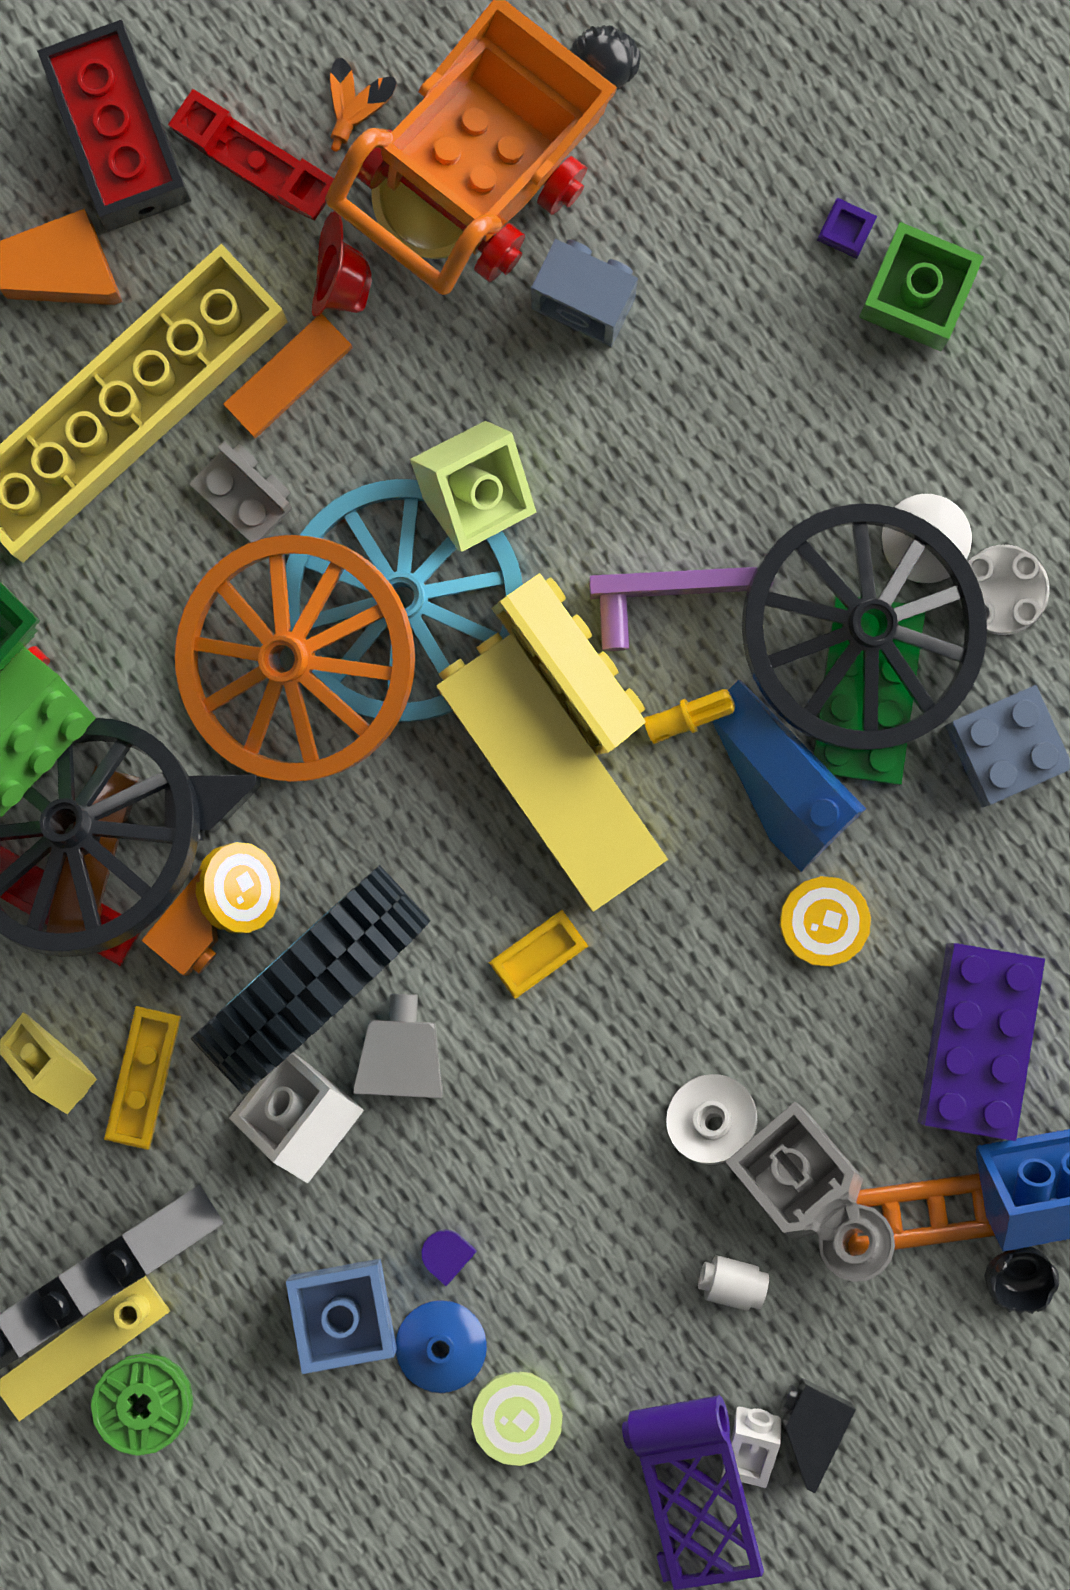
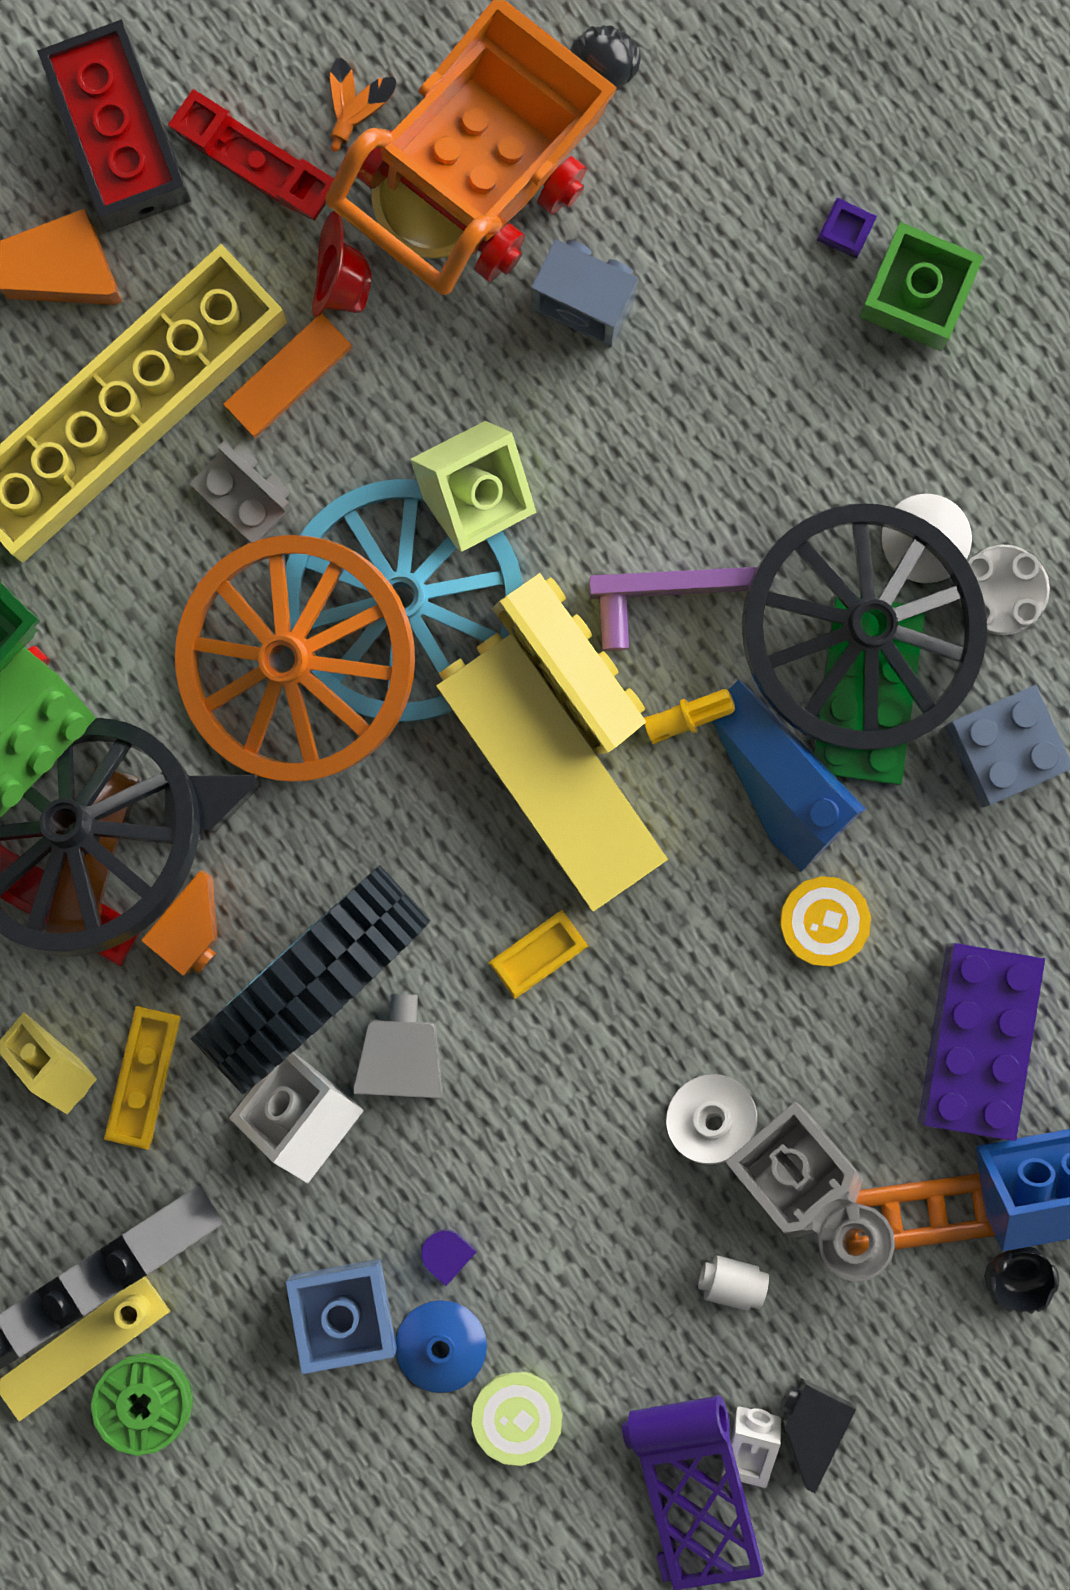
(238, 888): yellow tile -> none

